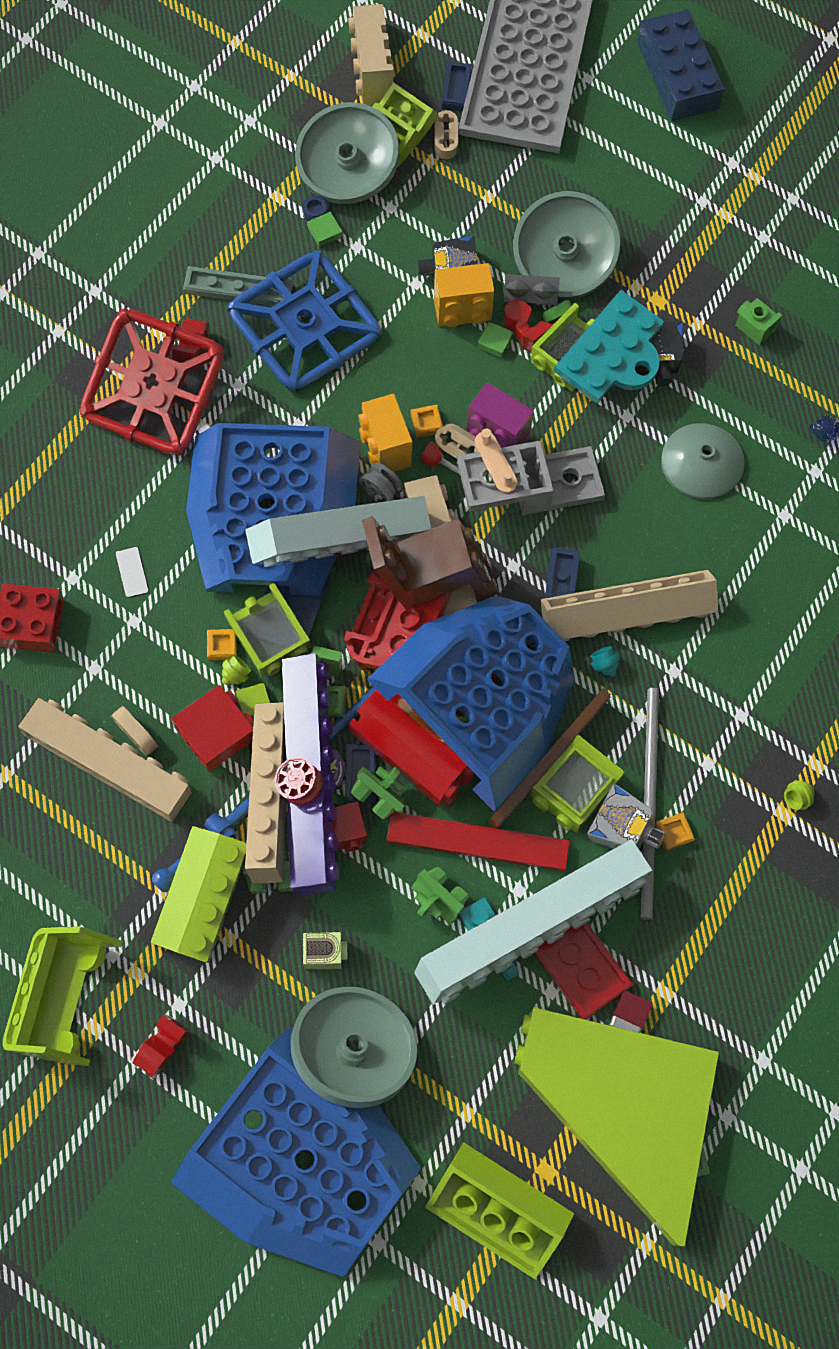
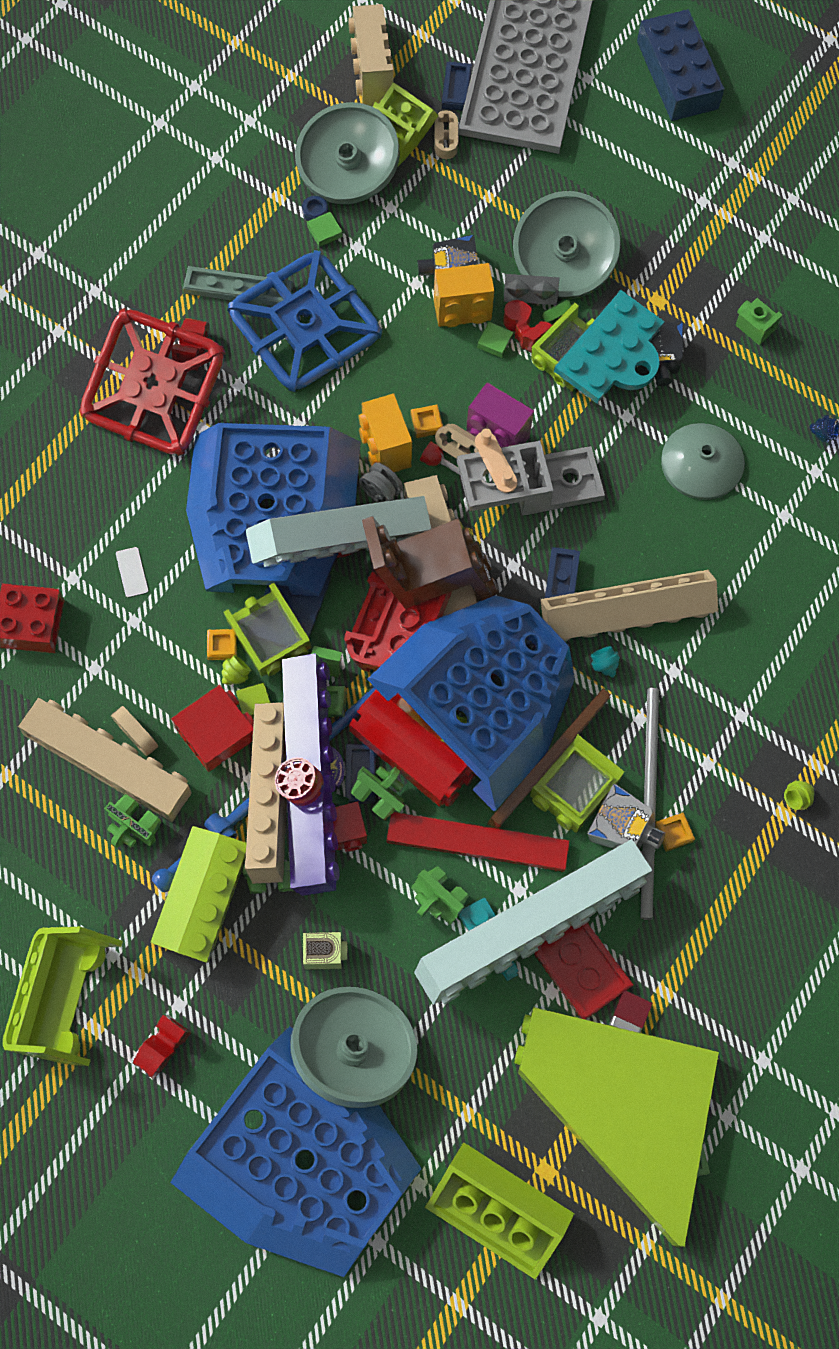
(122, 813): none -> bright green hips

